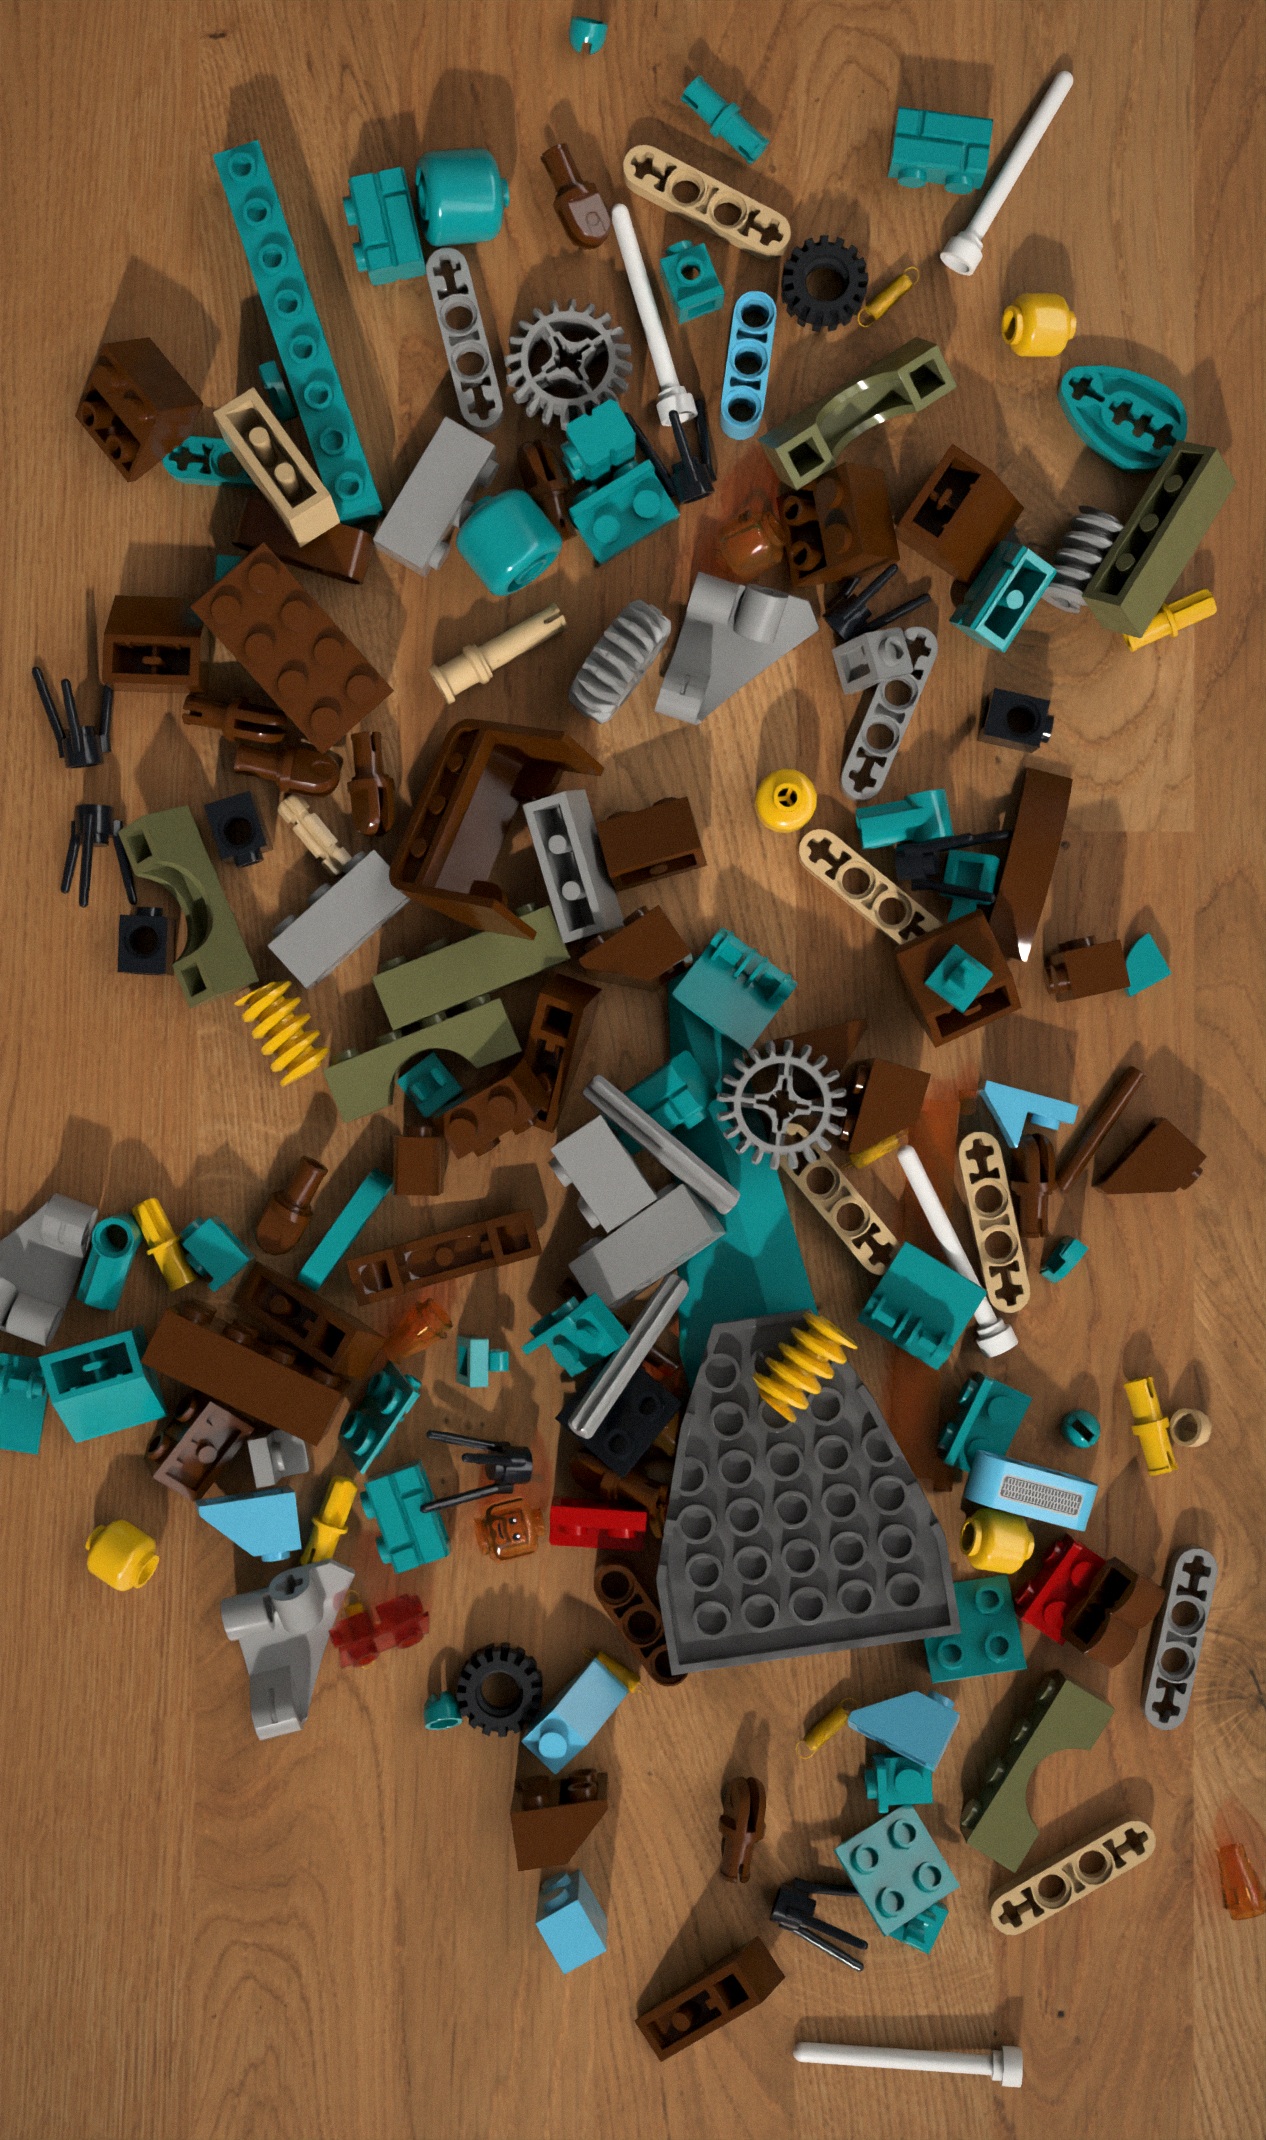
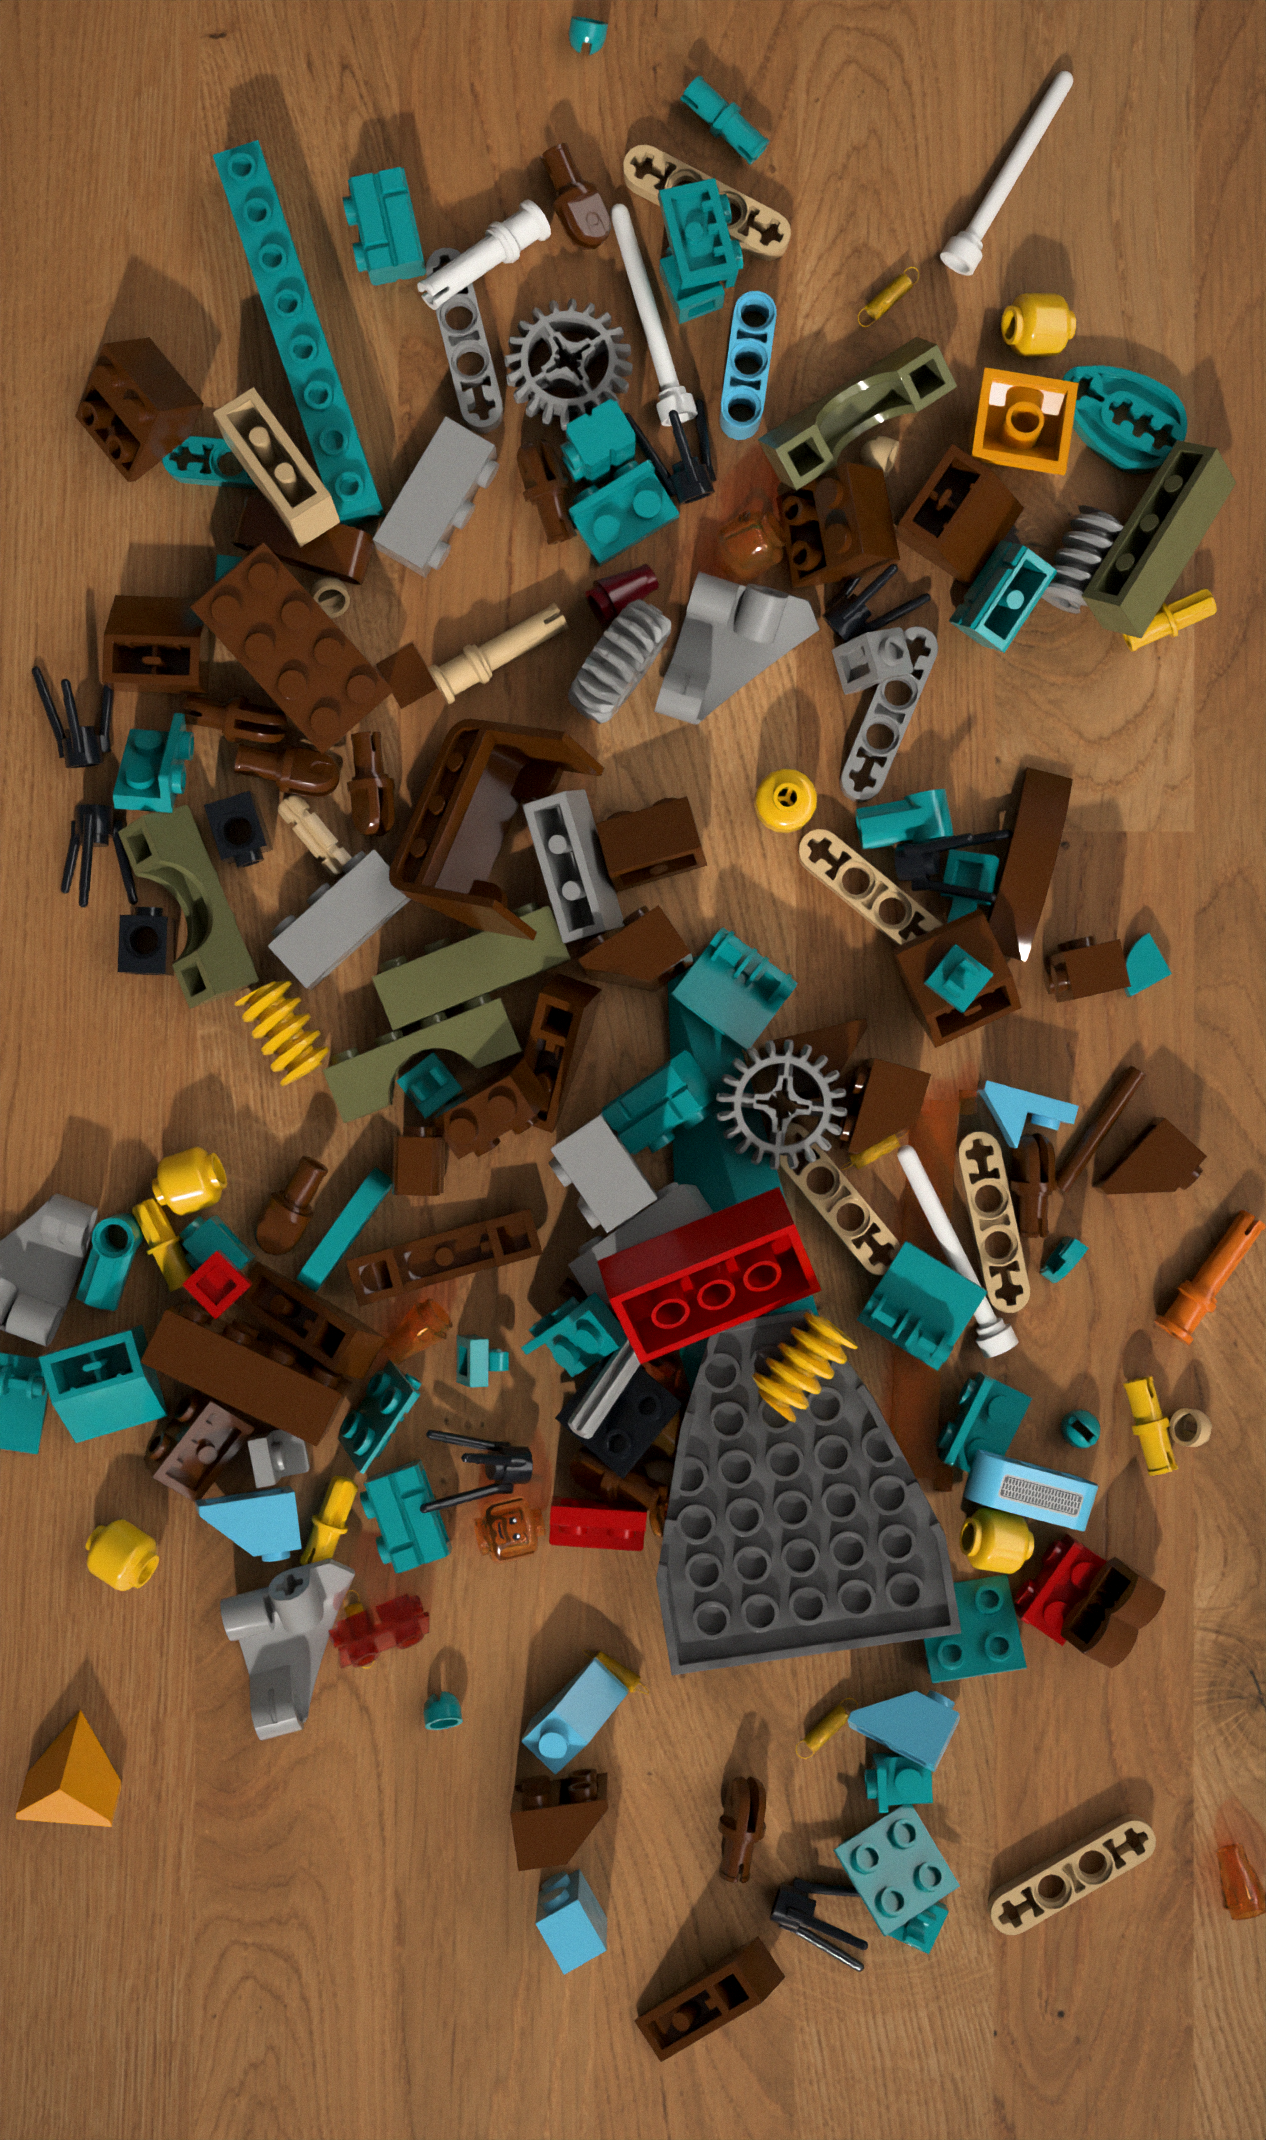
(71, 1781): none -> light orange slope
(154, 768): none -> teal bracket
(189, 1181): none -> yellow head
(217, 1284): none -> red tile
(277, 391): teal tile -> none
(330, 595): none -> tan hinge
(406, 676): none -> reddish brown sticker
(460, 196): teal head -> none
(492, 1717): black tyre -> none
(501, 244): none -> white pin
(508, 541): teal head -> none
(616, 591): none -> dark red cone
(622, 1604): reddish brown beam -> none
(660, 1144): light grey axle -> none
(699, 234): none -> teal bracket
(708, 1275): none -> red brick
(824, 255): black tyre -> none
(880, 453): none -> tan hinge
(940, 149): teal brick -> none
(994, 721): black brick -> none
(1002, 2064): white piece -> none
(1023, 421): none -> light orange slope
(1064, 1718): olive arch -> none
(1184, 1637): light grey beam -> none
(1199, 1295): none -> orange pin

